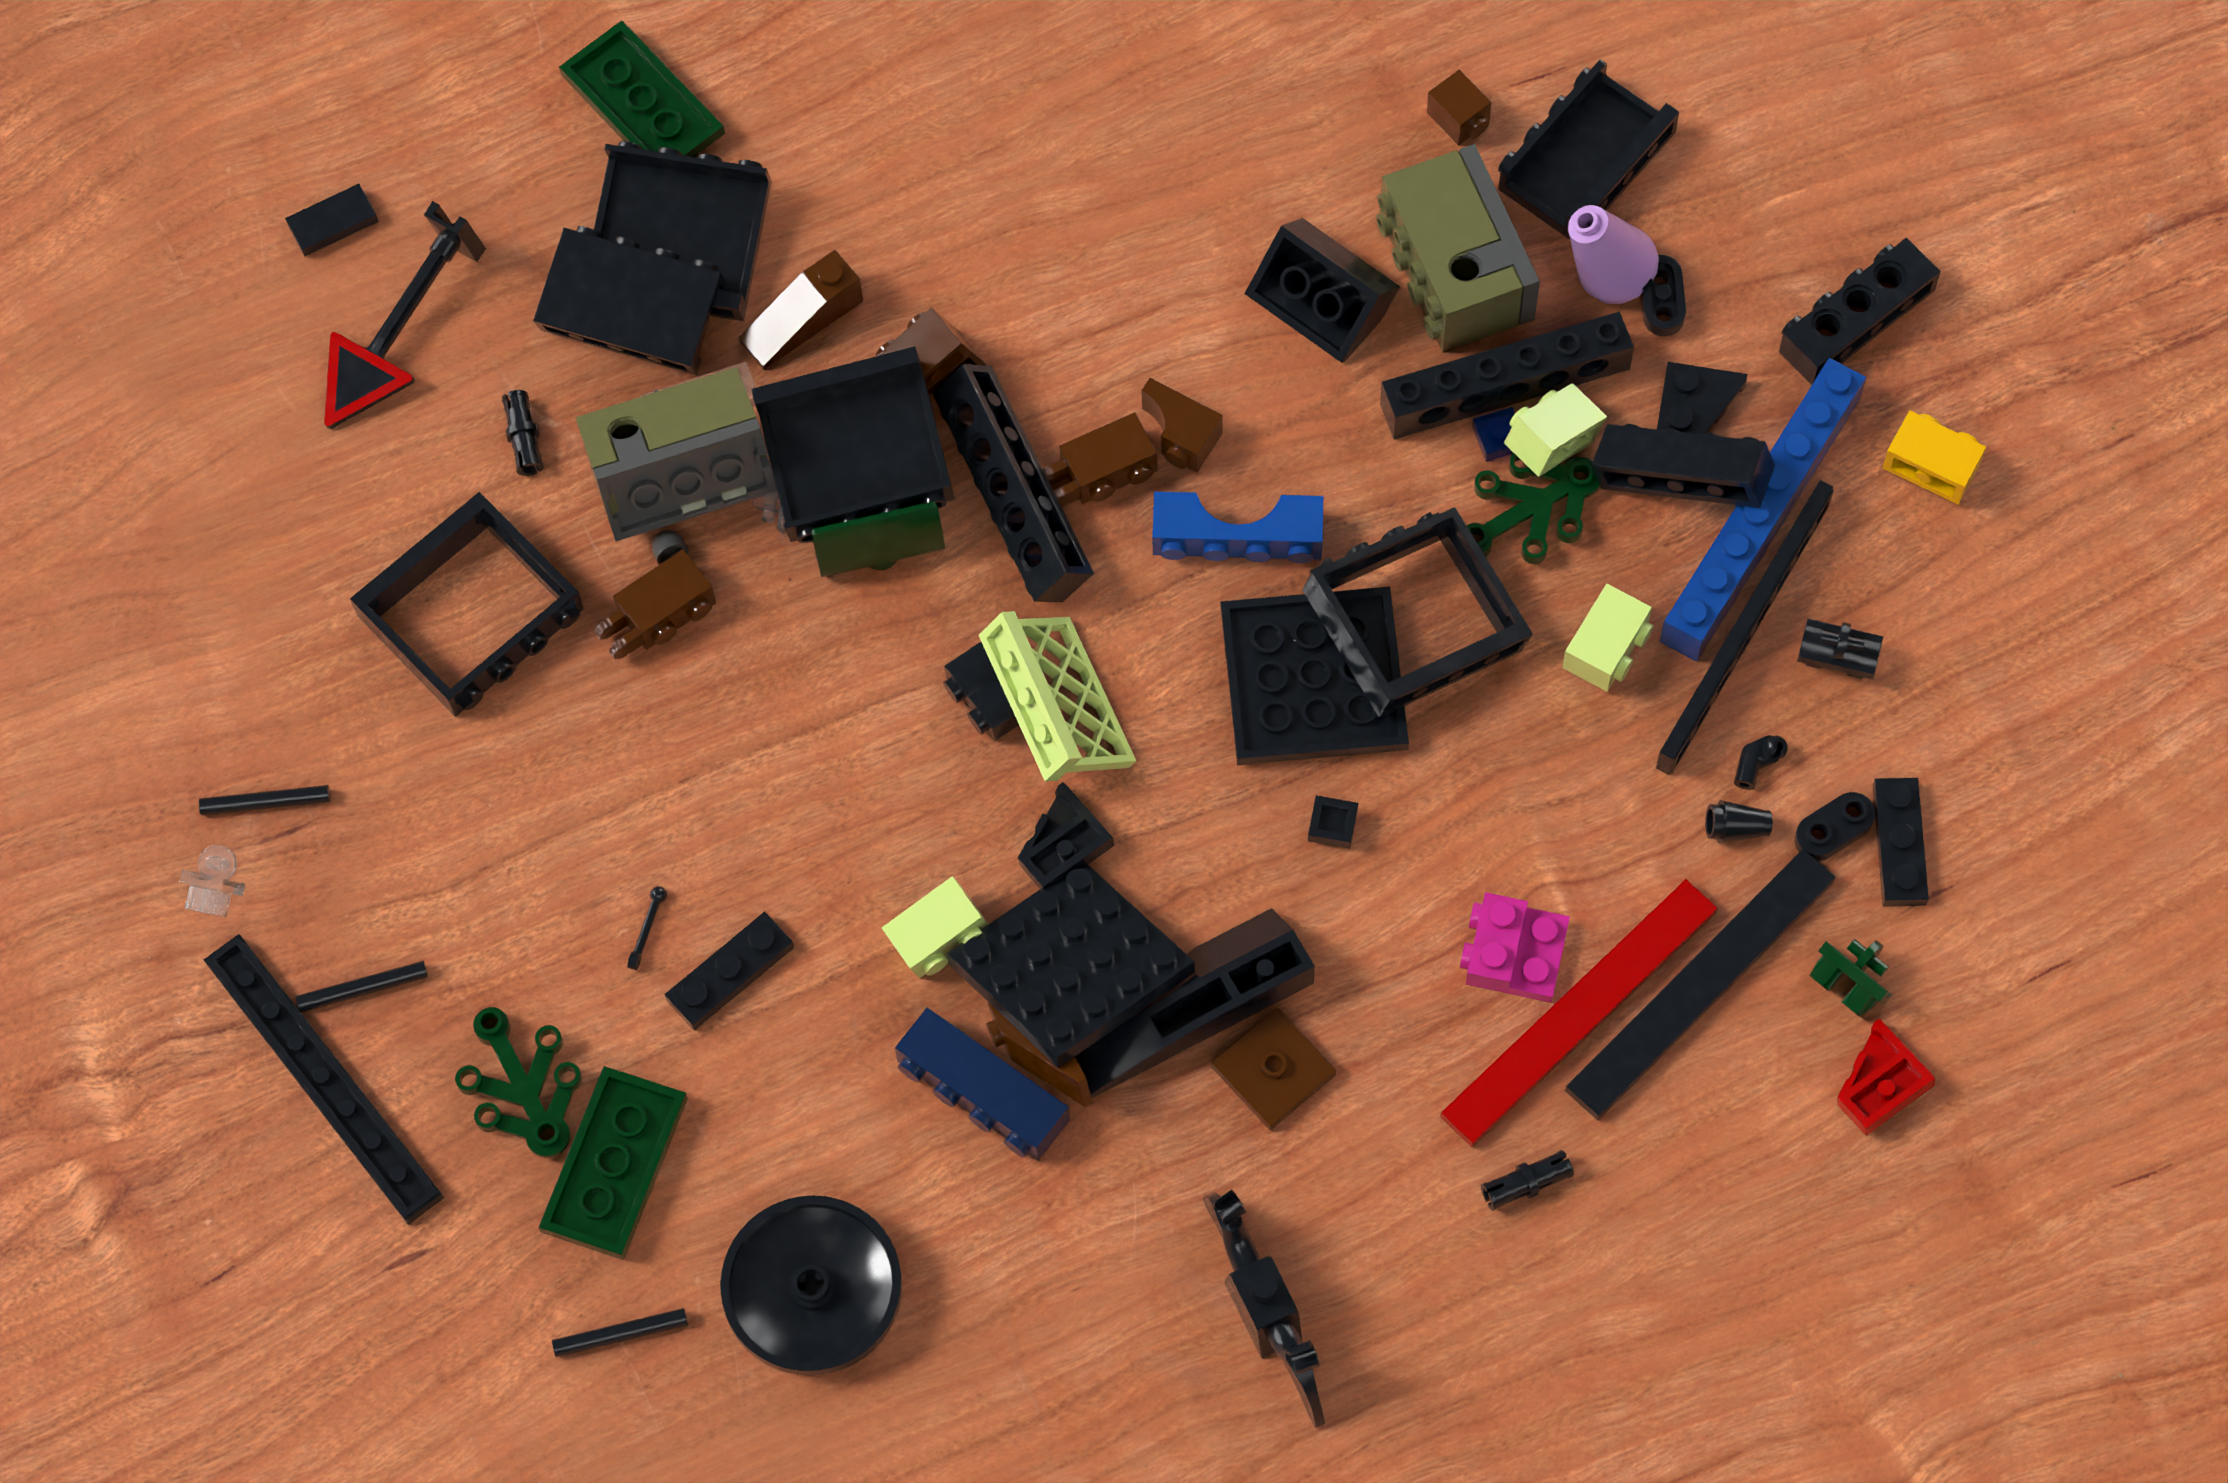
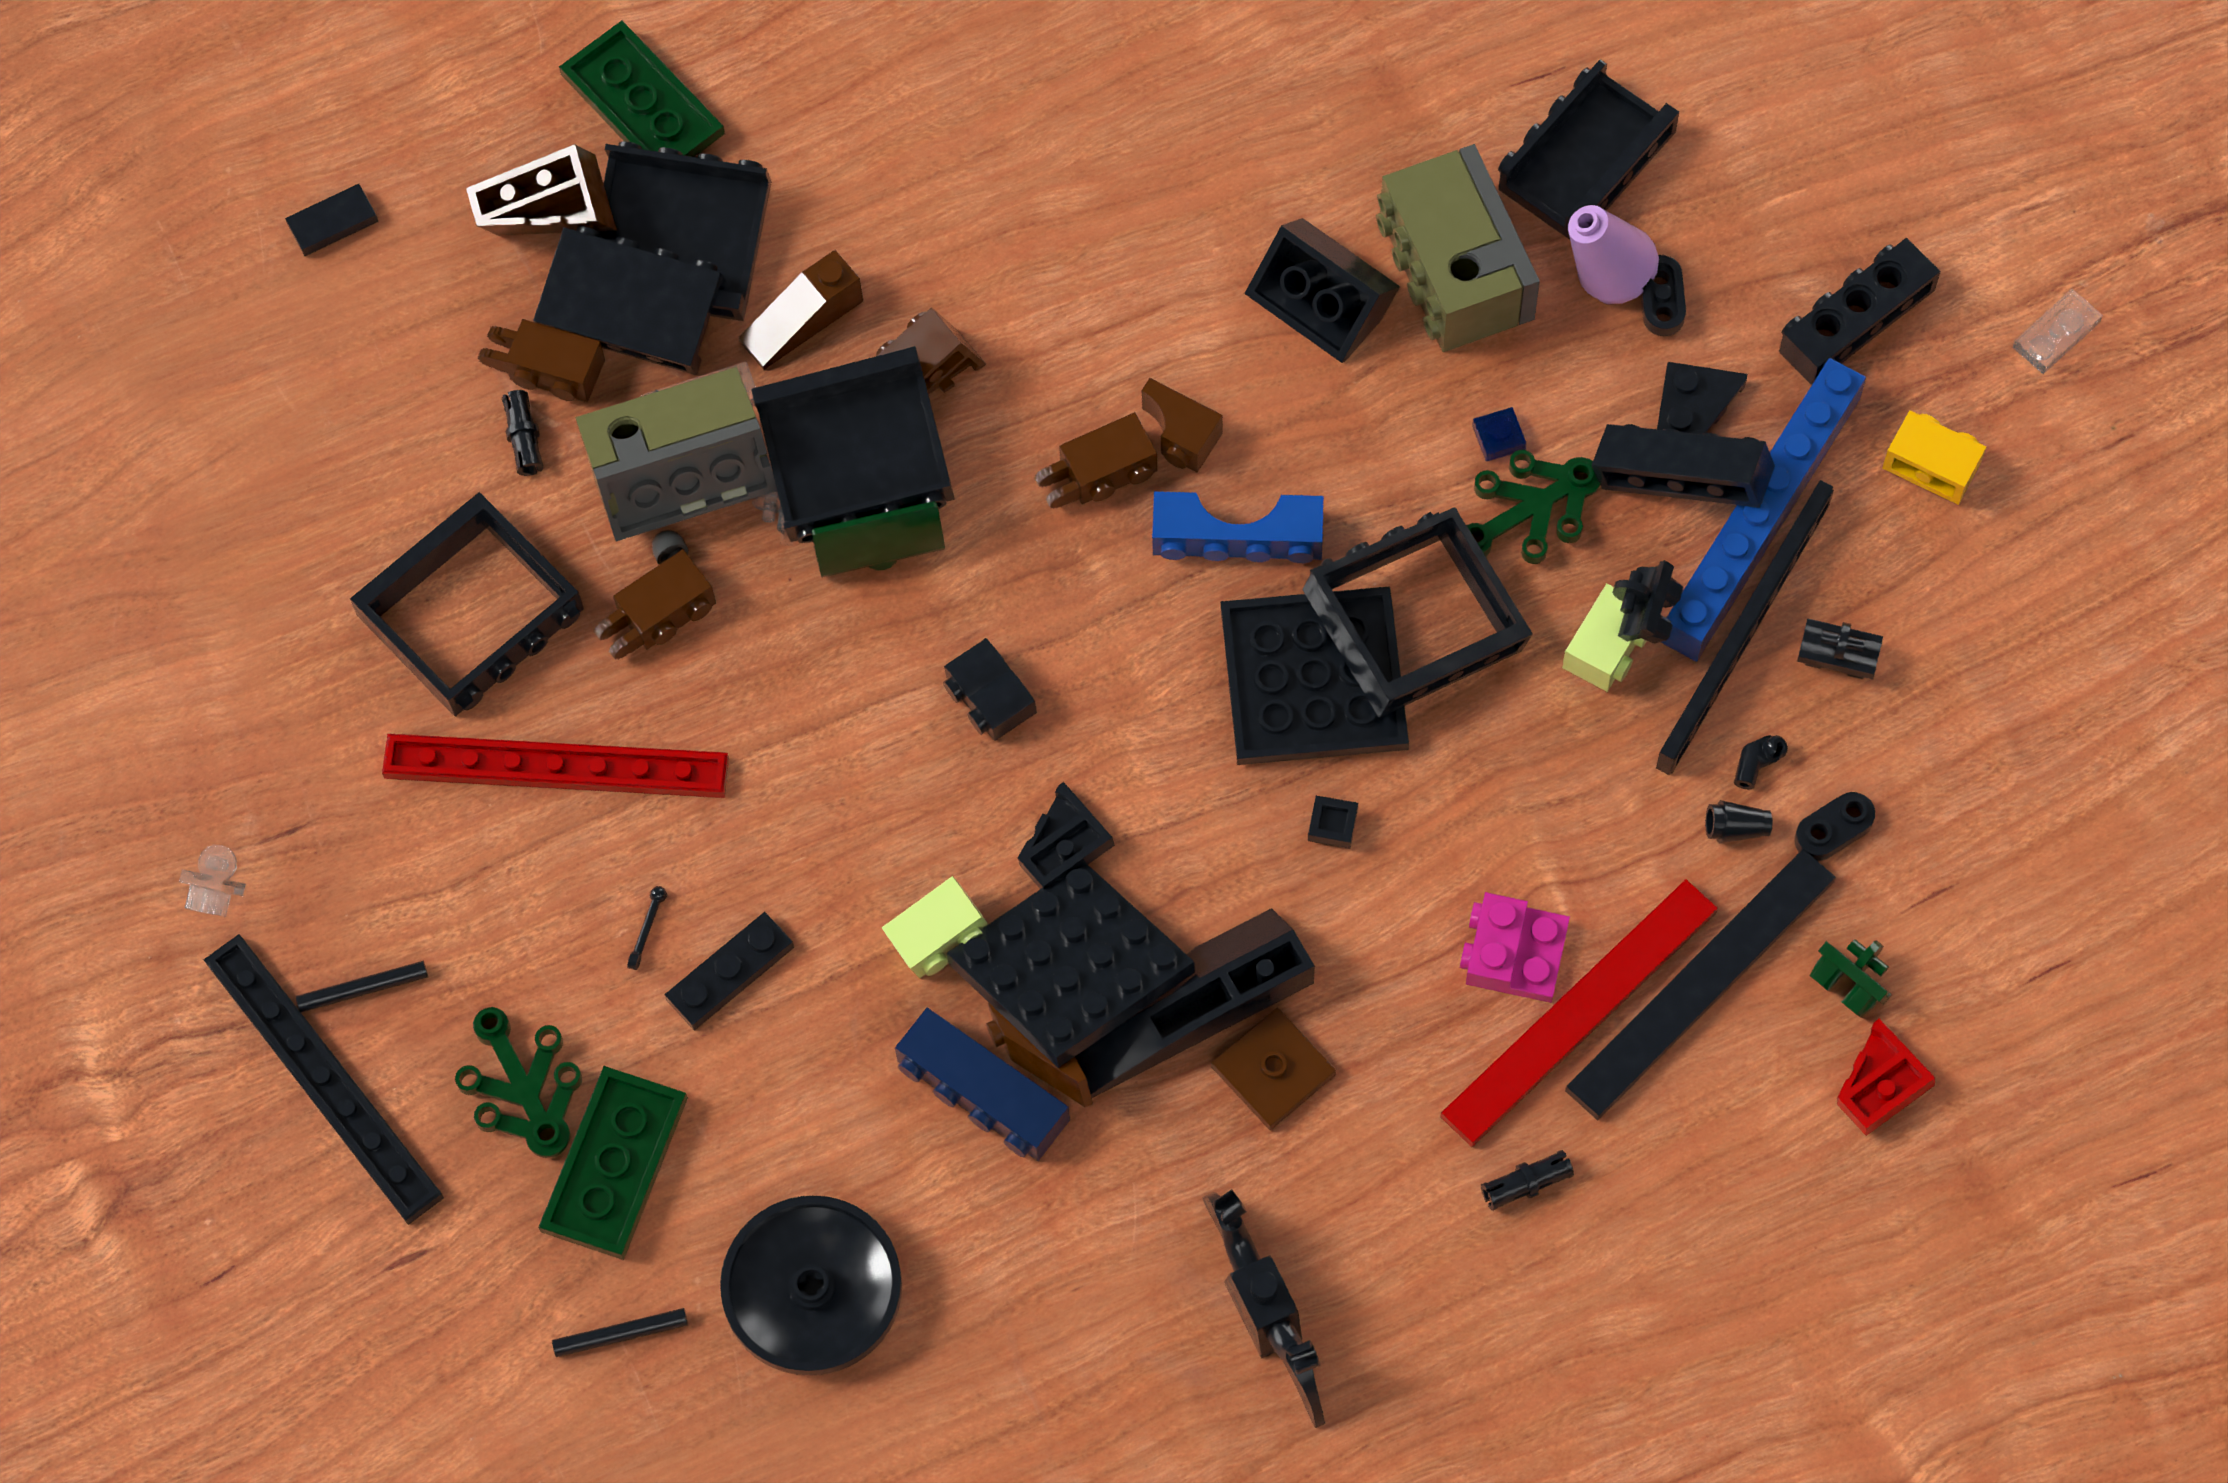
(264, 800): black bar -> none
(361, 375): black piece -> none
(544, 196): none -> reddish brown wedge
(546, 359): none -> reddish brown hinge
(555, 765): none -> red tile
(1012, 483): black brick -> none
(1038, 703): yellowish green fence -> none
(1459, 108): reddish brown brick -> none
(1506, 375): black brick -> none
(1554, 429): yellowish green brick -> none
(1643, 600): none -> black hips
(1900, 842): black plate -> none
(2057, 331): none -> clear plate

